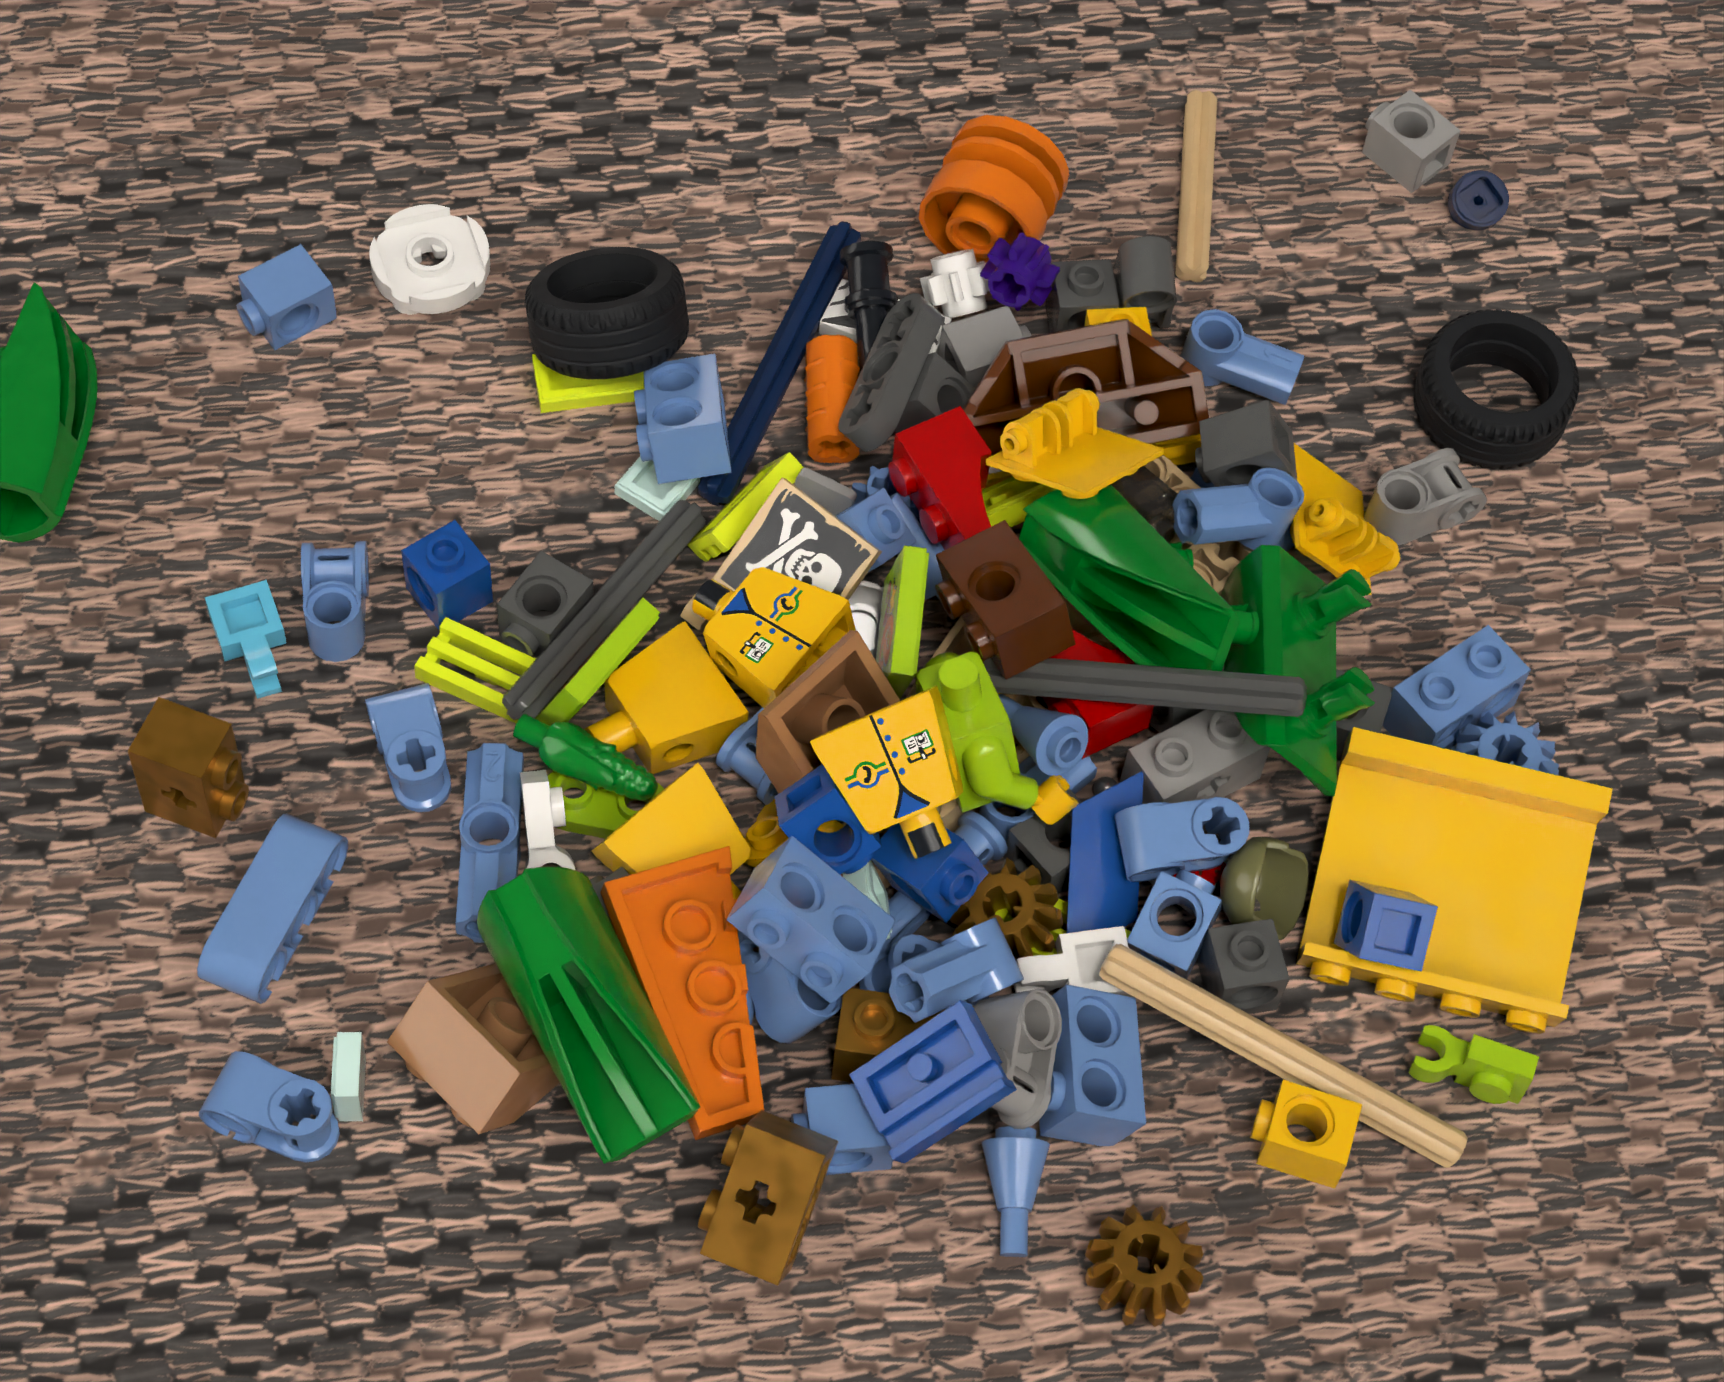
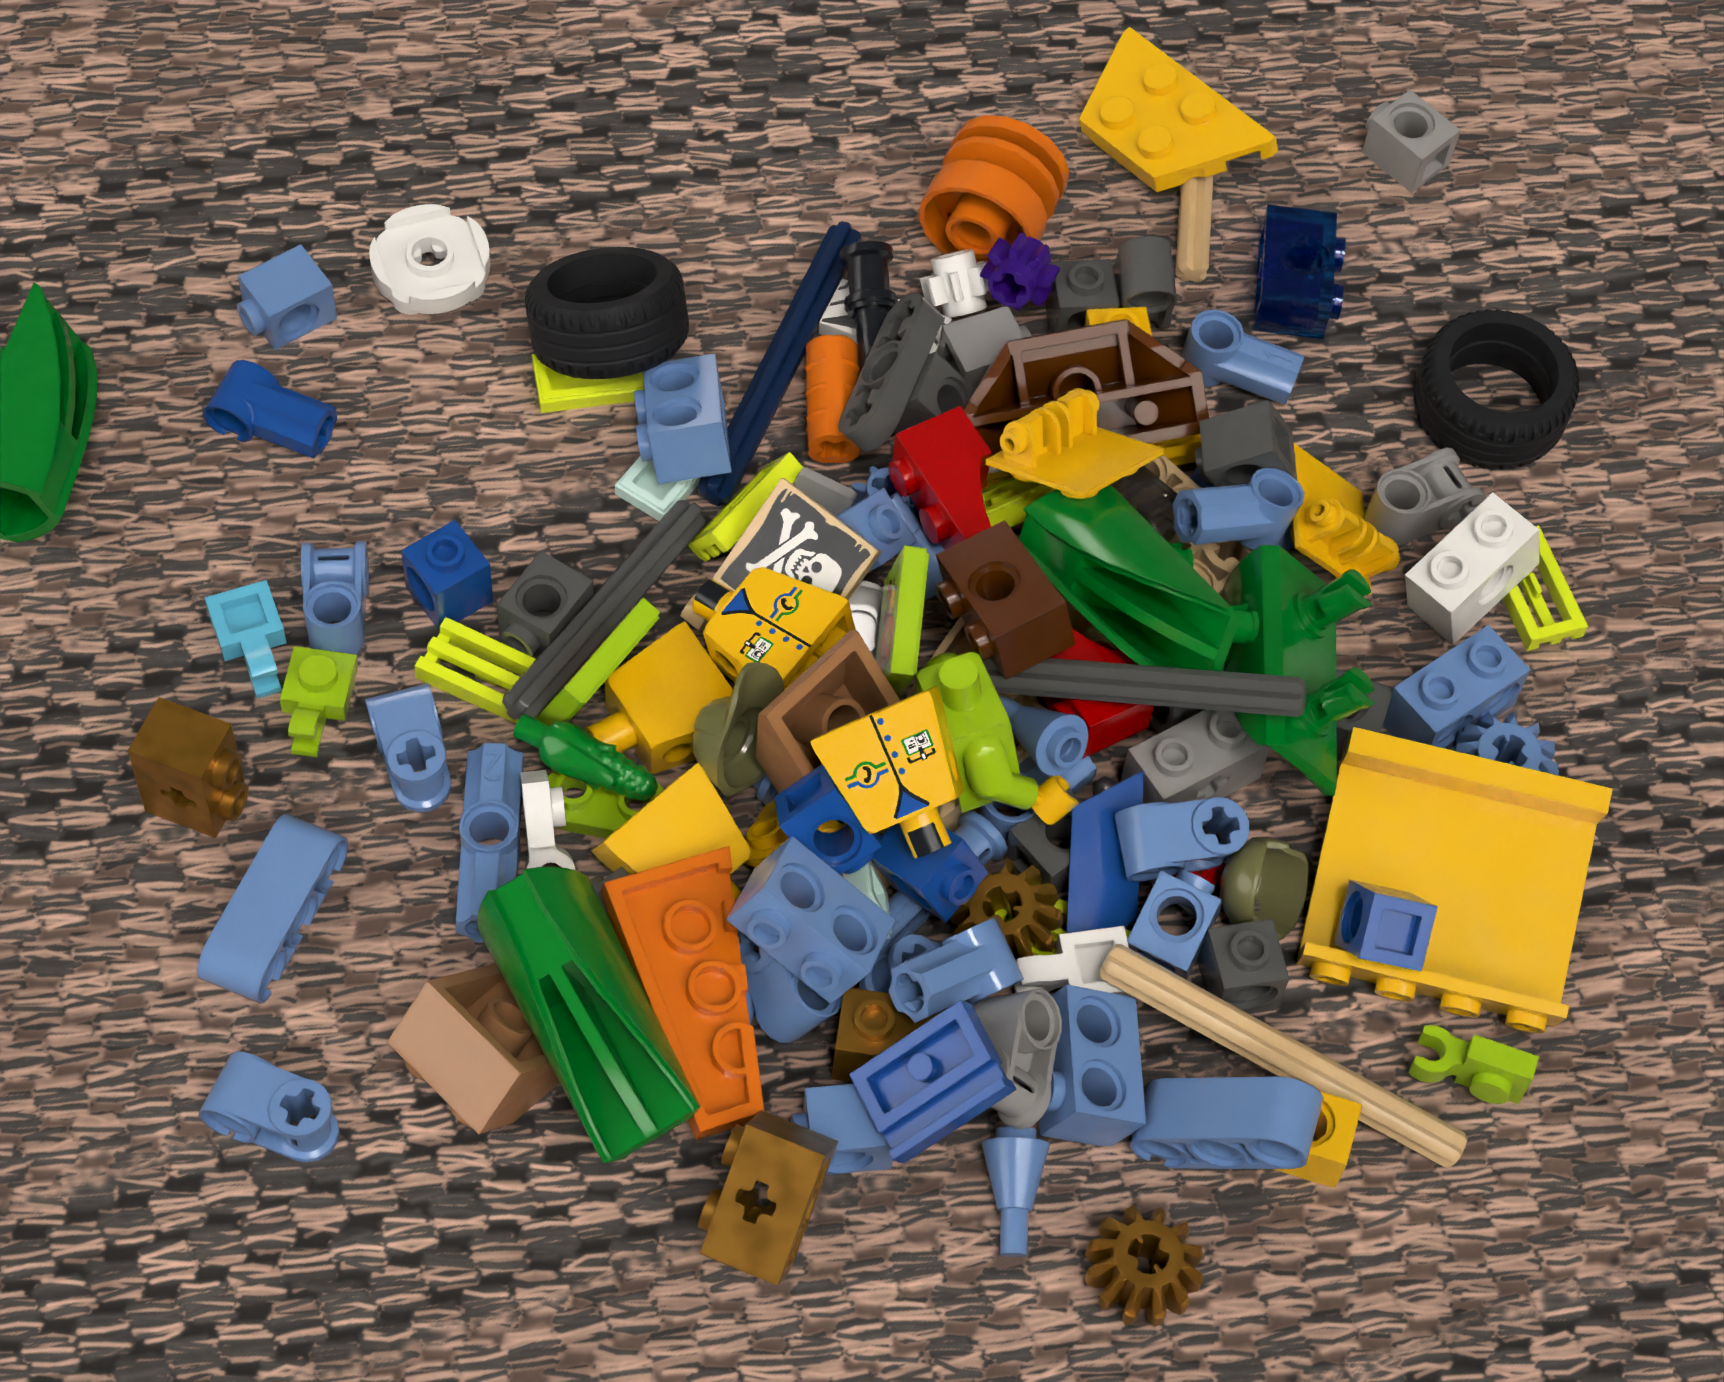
(256, 405): none -> blue piece
(316, 689): none -> lime plate
(348, 1076): light aqua tile -> none
(728, 729): none -> olive piece
(1166, 119): none -> yellow wing
(1229, 1122): none -> medium blue beam
(1297, 272): none -> clear blue brick
(1472, 568): none -> white brick
(1478, 200): dark blue tile -> none
(1549, 631): none -> neon yellow tile

